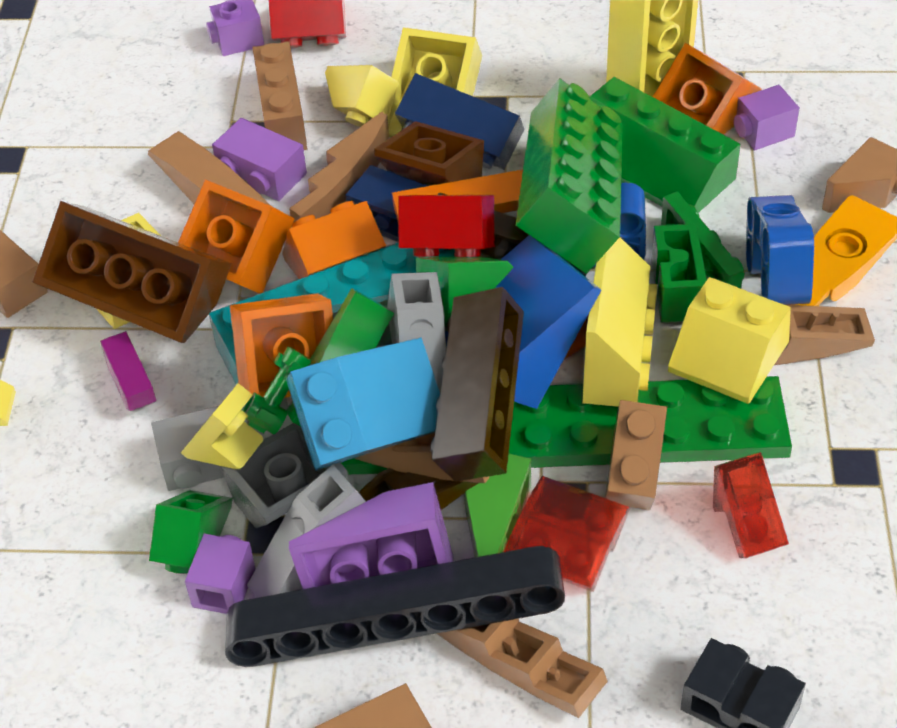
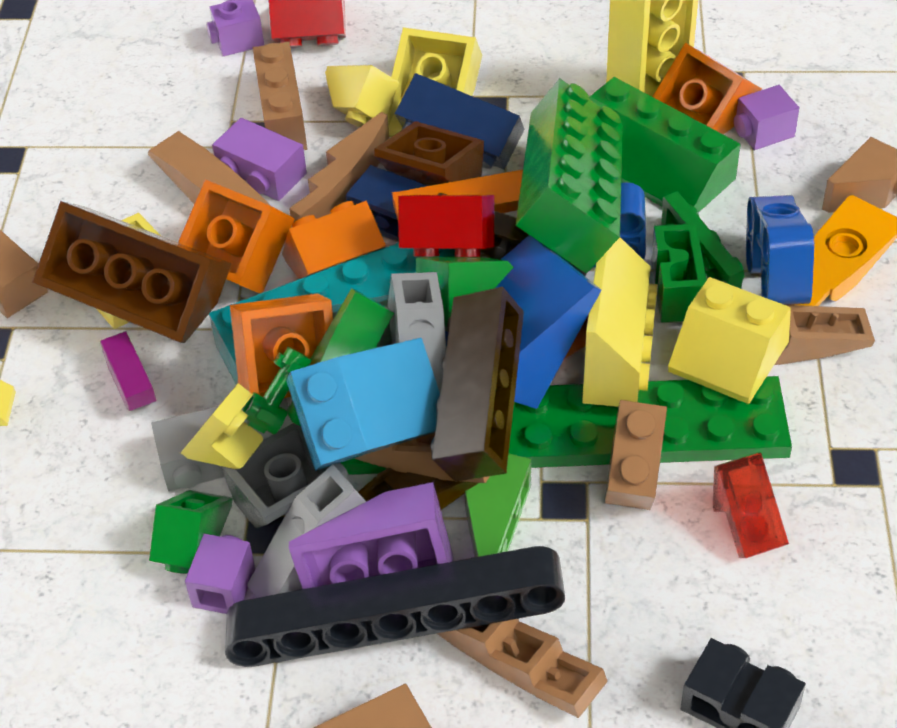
(574, 525): clear red slope -> none

